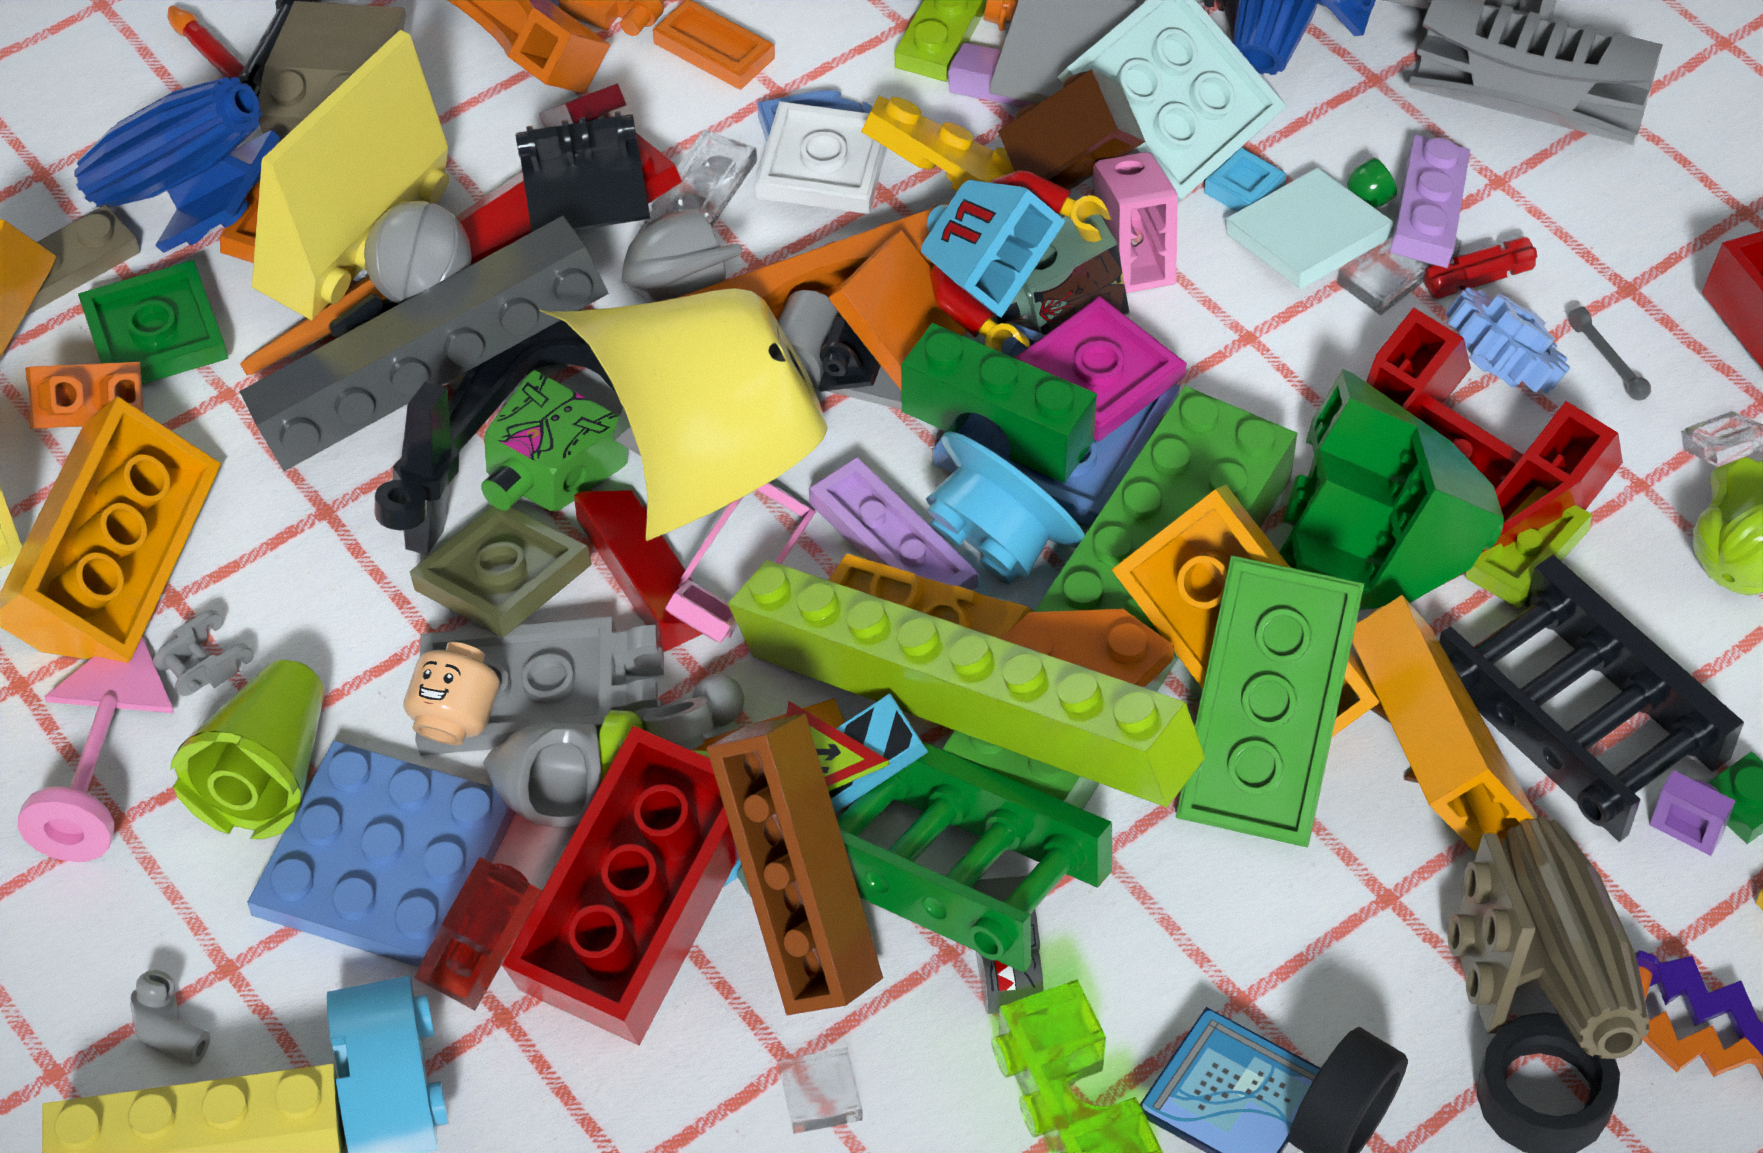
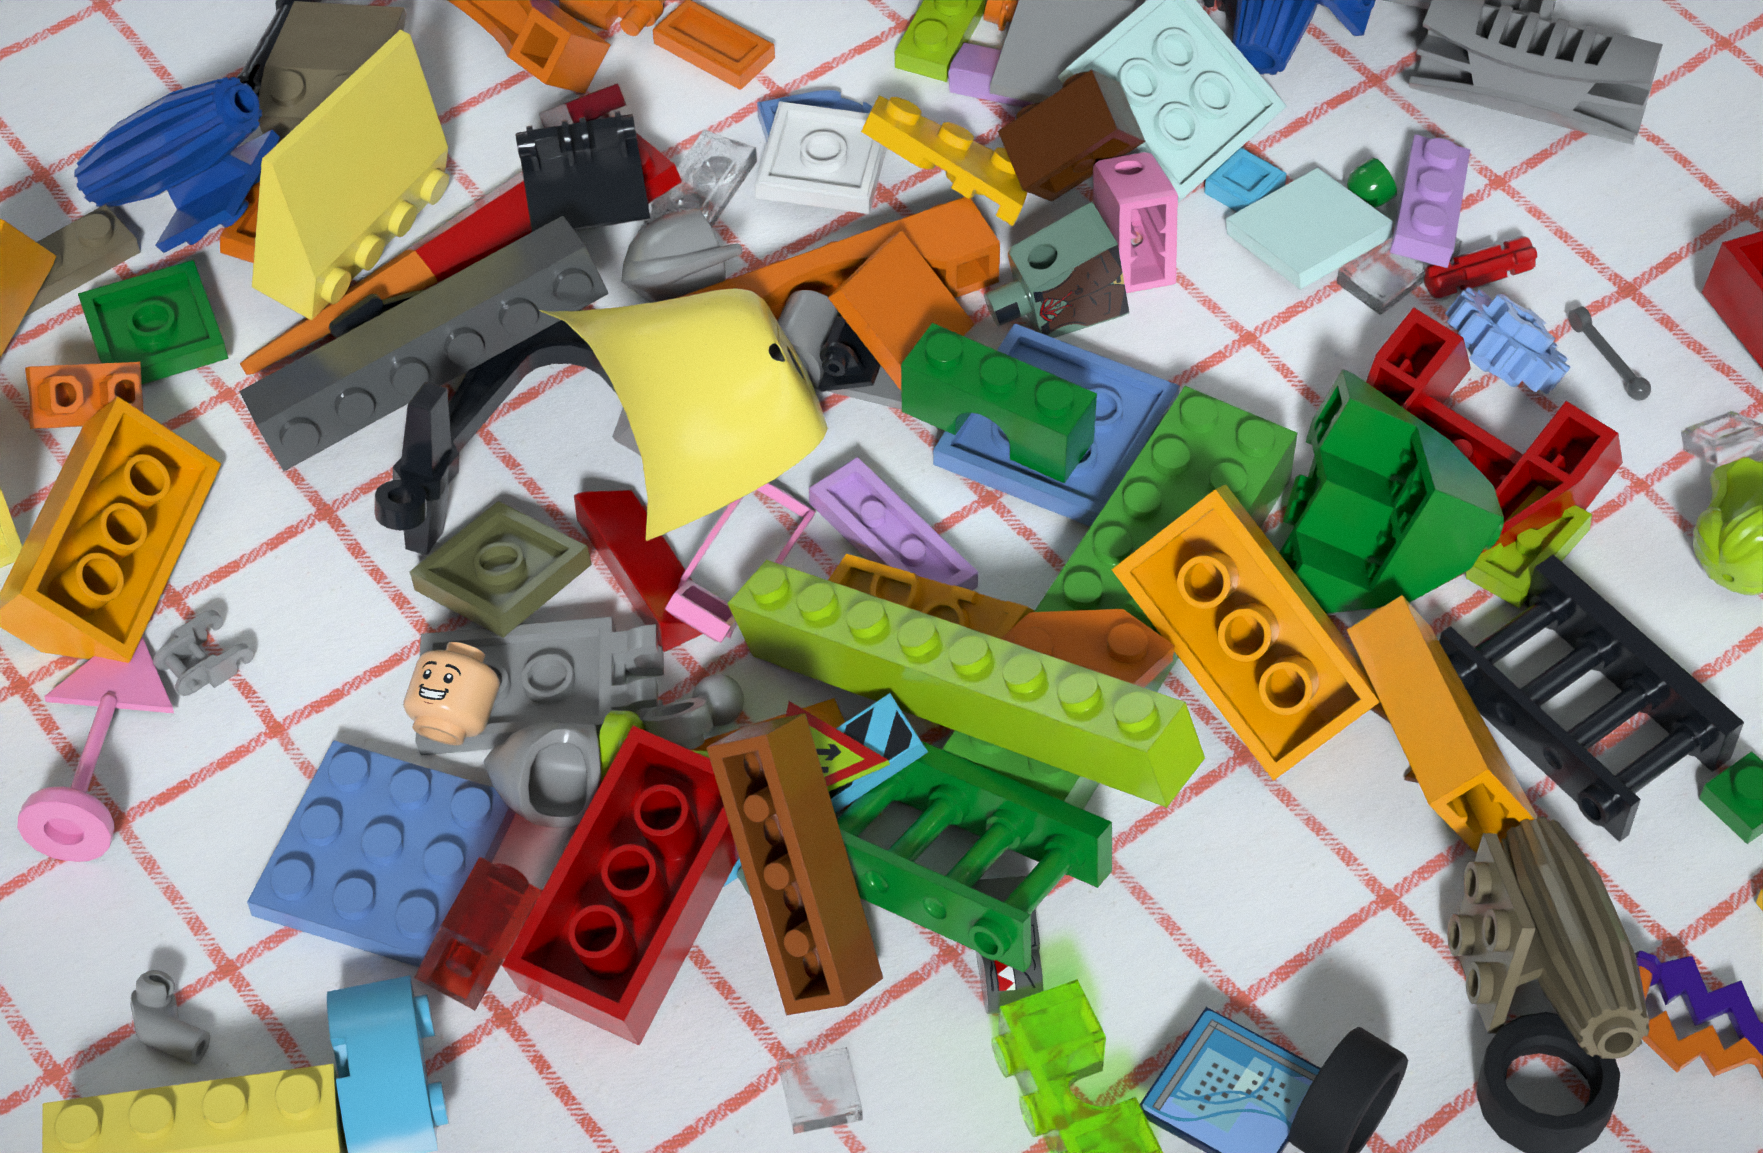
(188, 25): red piece -> none
(253, 753): lime cone -> none
(415, 249): light grey piece -> none
(549, 446): bright green torso -> none
(993, 241): medium azure torso -> none
(997, 510): medium azure piece -> none
(1109, 357): dark pink tile -> none
(1271, 700): bright green tile -> none
(1692, 812): medium lavender plate -> none

